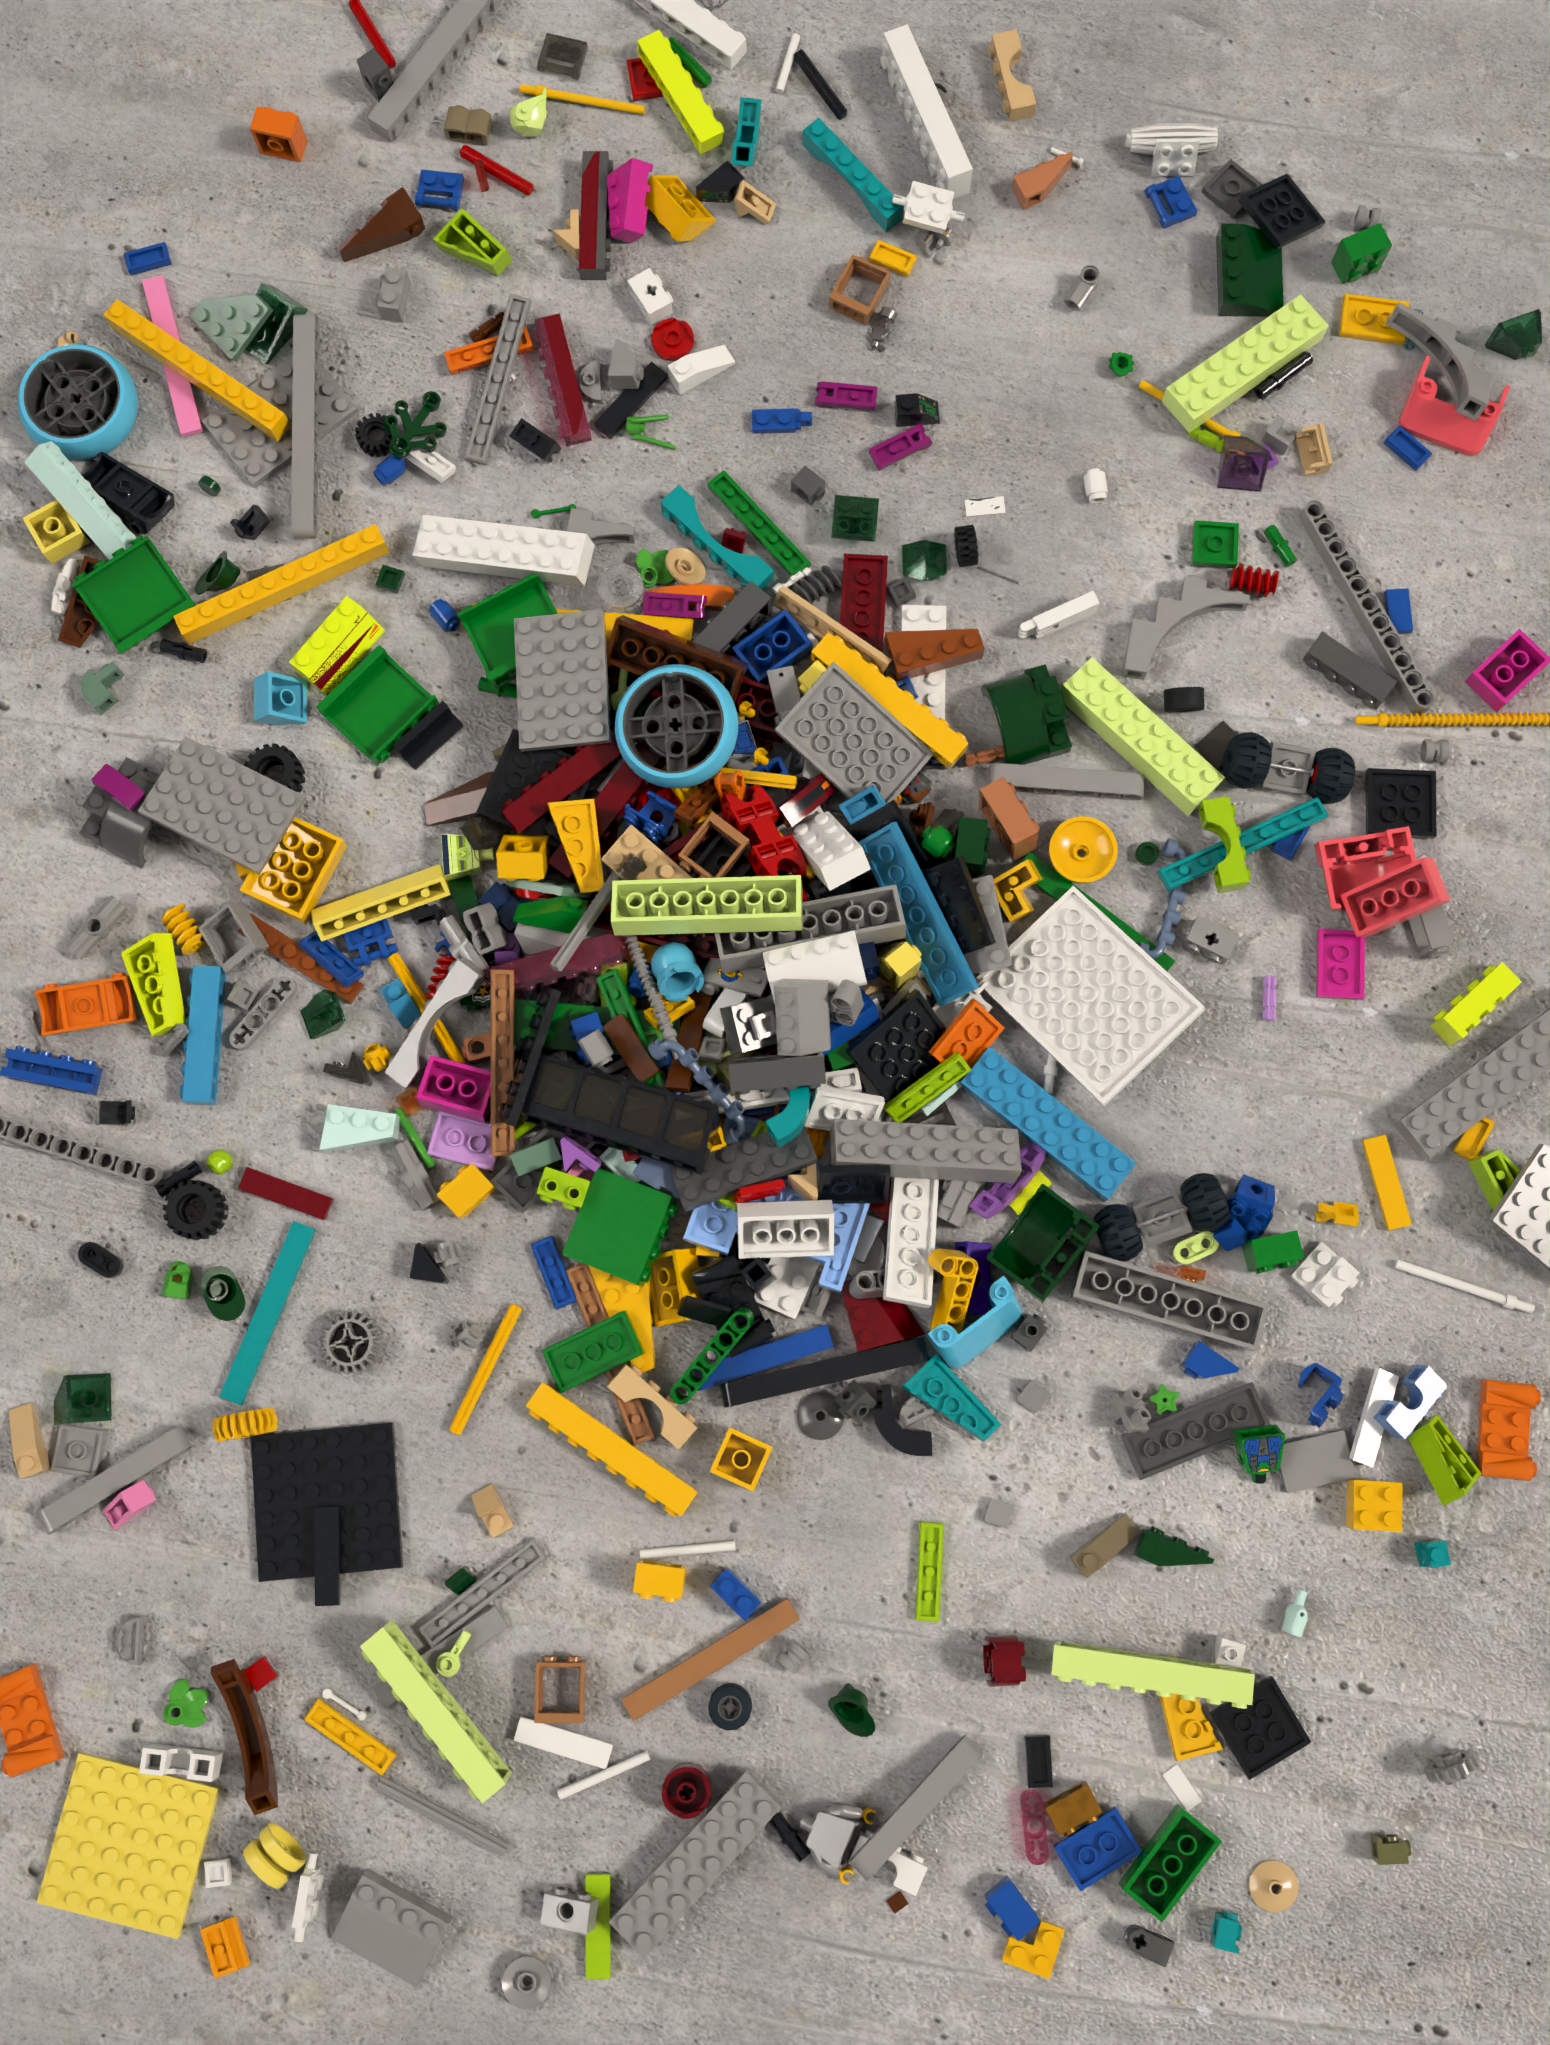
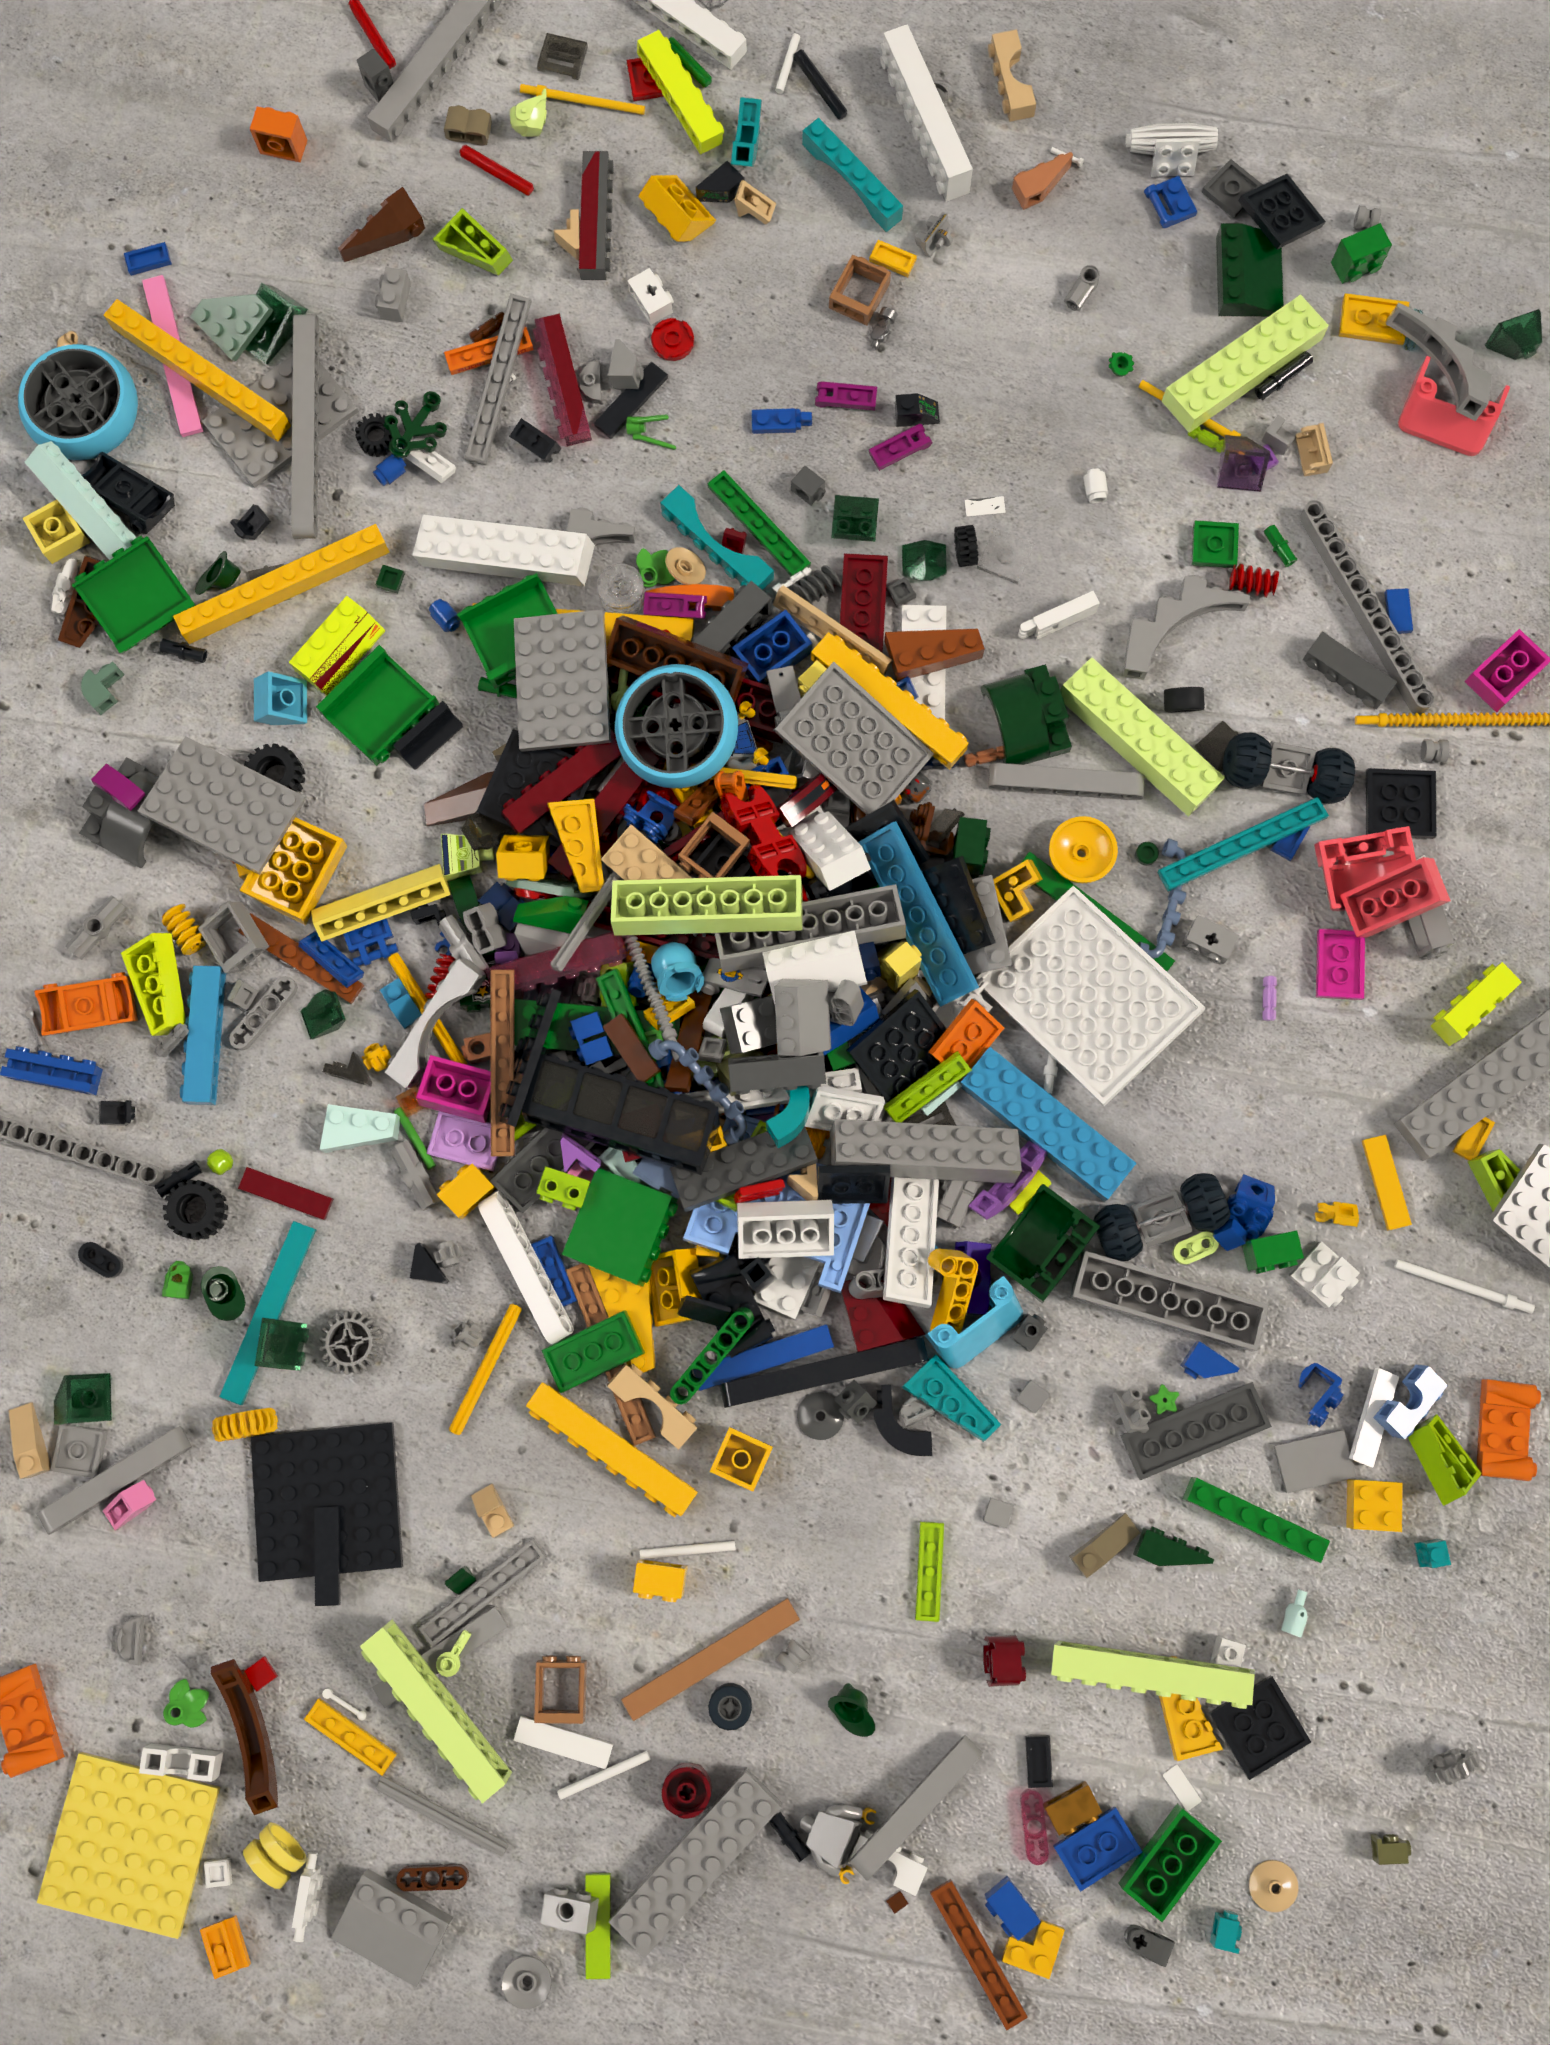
(209, 486): dark green tile -> none
(281, 1344): none -> clear green slope
(439, 184): blue plate -> none
(450, 1882): none -> reddish brown beam
(481, 176): clear red tile -> none
(525, 1267): none -> white beam
(535, 1156): sand green tile -> none
(536, 513): green hinge -> none
(596, 1048): light grey brick -> none
(626, 199): dark pink wedge -> none
(631, 867): clear smoke wheel -> none
(699, 367): white slope -> none
(736, 1593): blue brick -> none
(763, 1025): light grey tile -> none
(862, 804): dark azure slope -> none
(928, 207): white plate -> none
(937, 841): green head -> none
(978, 1954): none -> dark orange plate
(1008, 818): nougat brick -> none
(1191, 1274): clear orange plate -> none
(1218, 817): lime arch -> none
(1256, 1519): none -> green brick
(1259, 1450): torso -> none
(1407, 448): blue tile -> none

